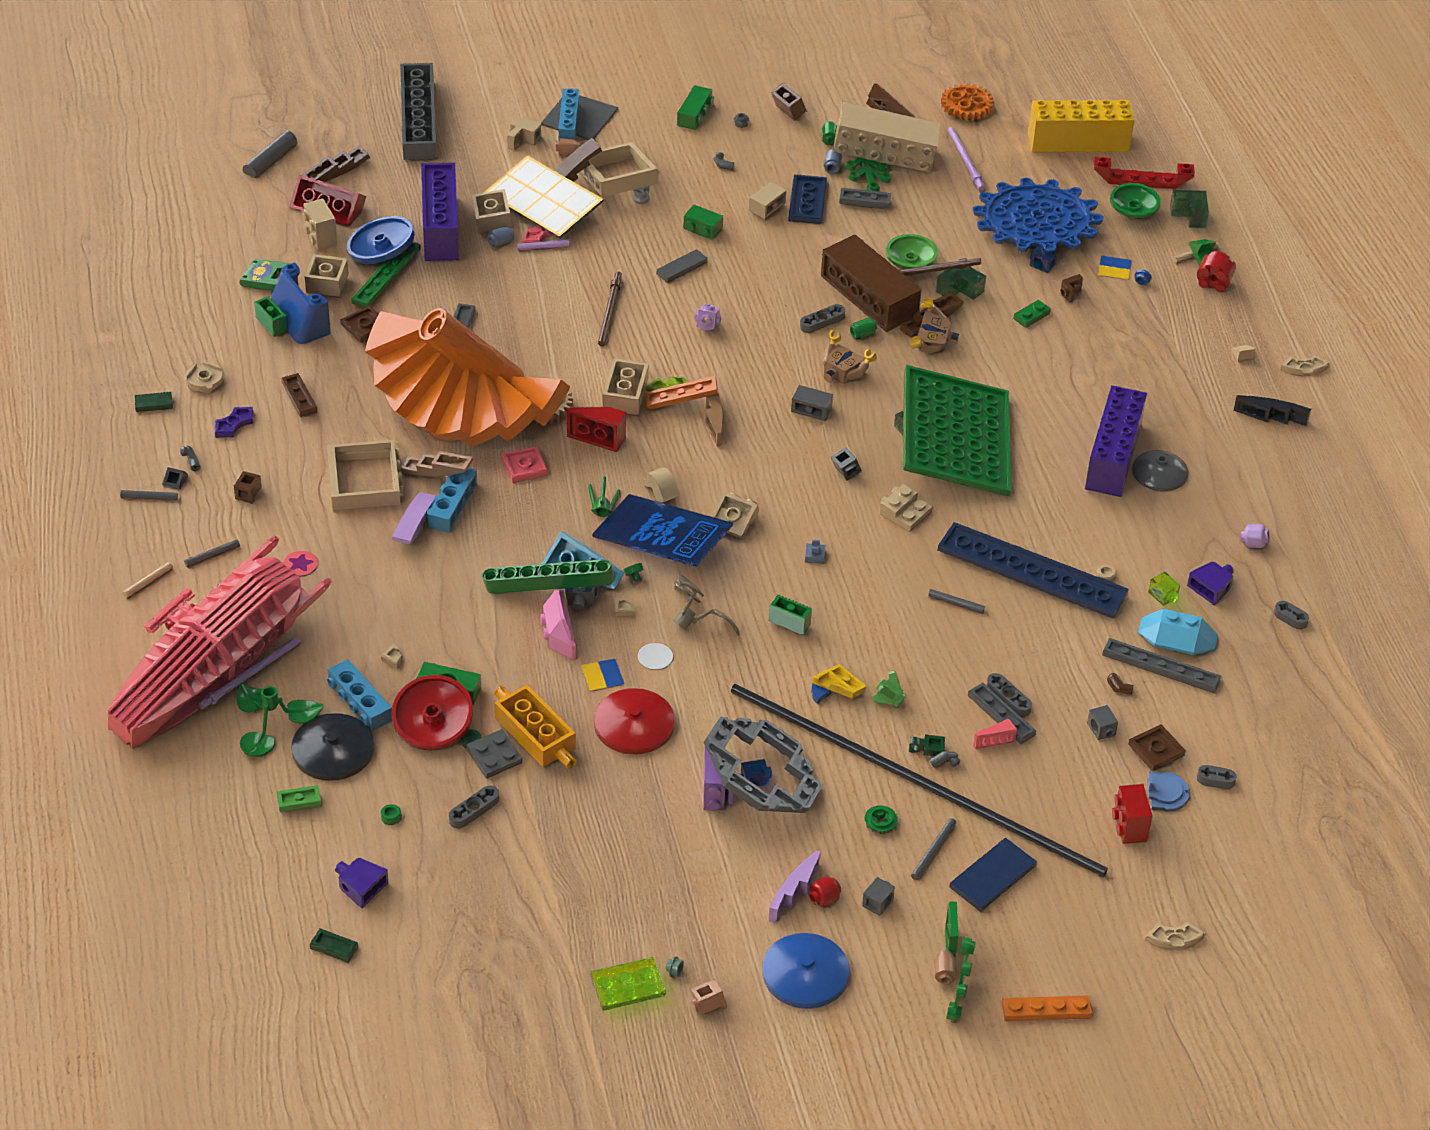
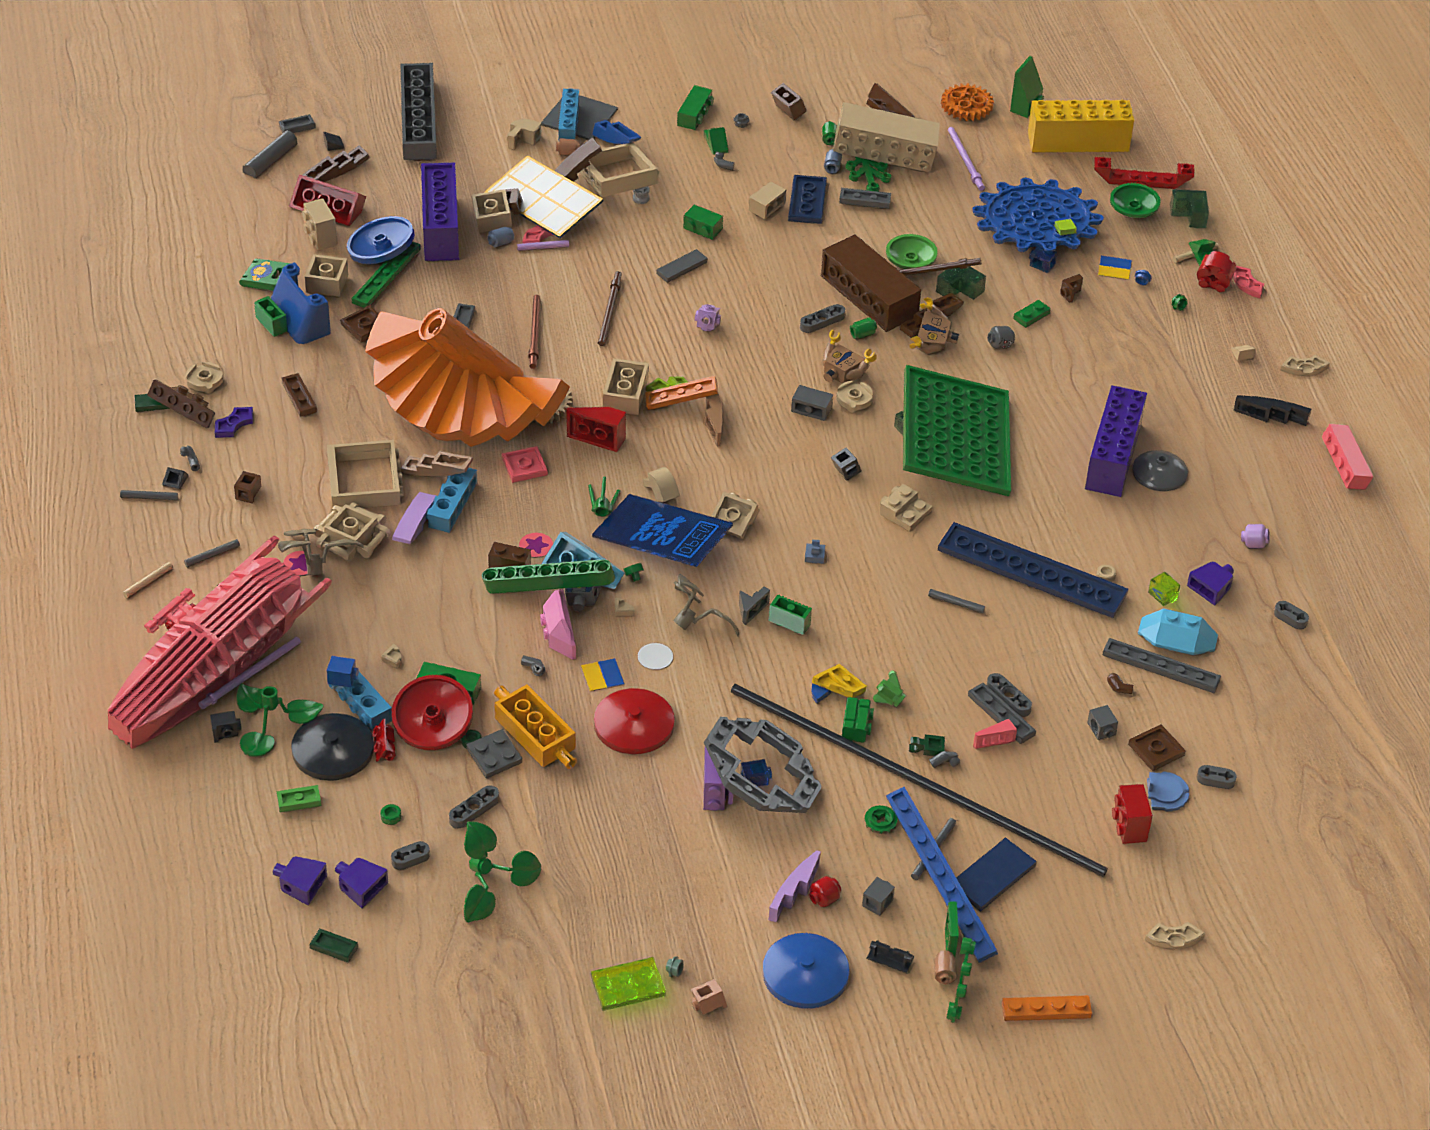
(183, 402): none -> reddish brown bracket
(225, 725): none -> black brick
(297, 124): none -> dark grey tile
(301, 878): none -> dark purple torso
(313, 561): none -> dark tan plant
(332, 141): none -> black slope
(342, 671): none -> blue brick
(354, 524): none -> tan brick
(384, 740): none -> red hinge
(410, 855): none -> dark grey beam
(477, 842): none -> green plant
(507, 555): none -> reddish brown brick
(514, 200): none -> reddish brown bracket
(533, 353): none -> copper bar
(536, 665): none -> dark grey arm
(538, 543): none -> coral sticker
(614, 132): none -> blue slope
(716, 140): none -> green slope
(753, 605): none -> dark grey slope
(856, 719): none -> green brick
(861, 399): none -> tan plate
(890, 957): none -> black hinge
(941, 872): none -> blue plate
(1001, 337): none -> dark grey head
(1026, 88): none -> green slope
(1065, 227): none -> lime tile
(1179, 302): none -> green plate
(1246, 282): none -> coral tile
(1347, 456): none -> coral brick

